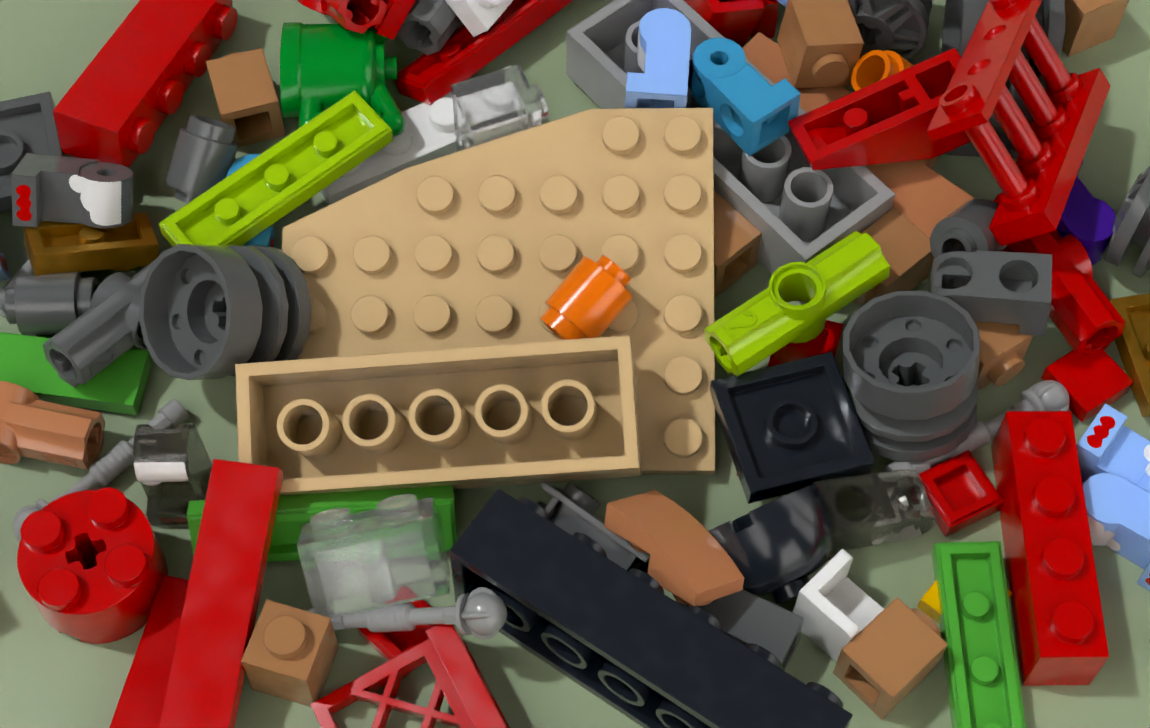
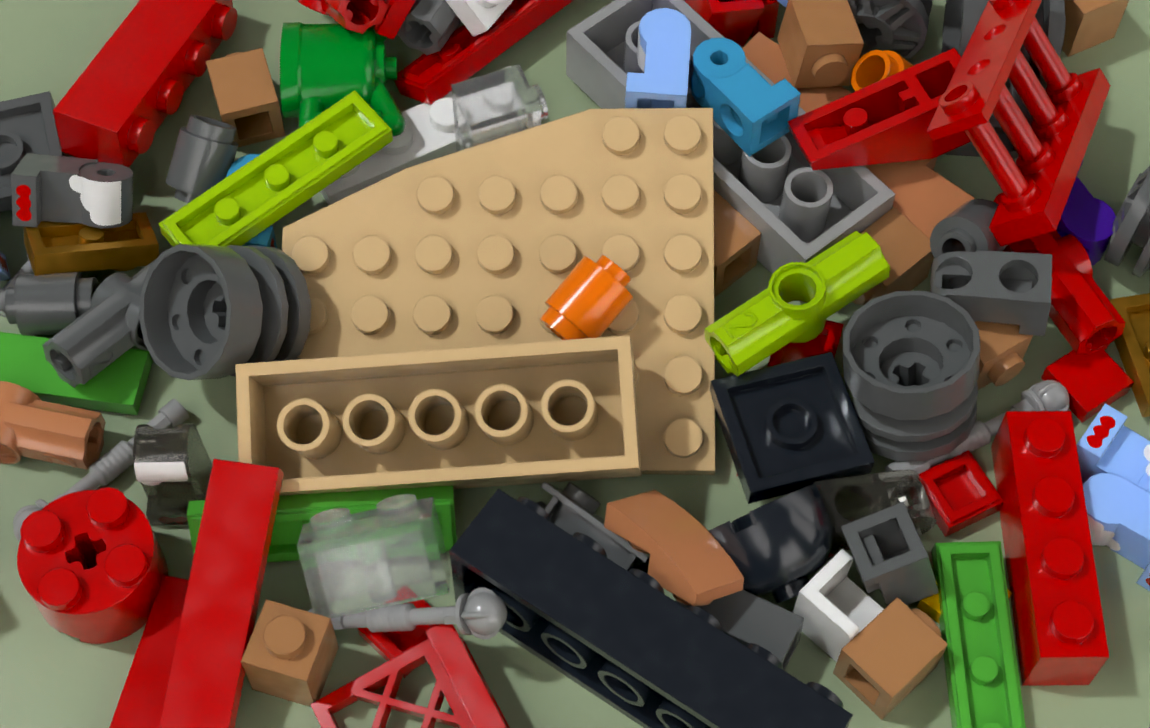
(891, 555): none -> dark grey brick

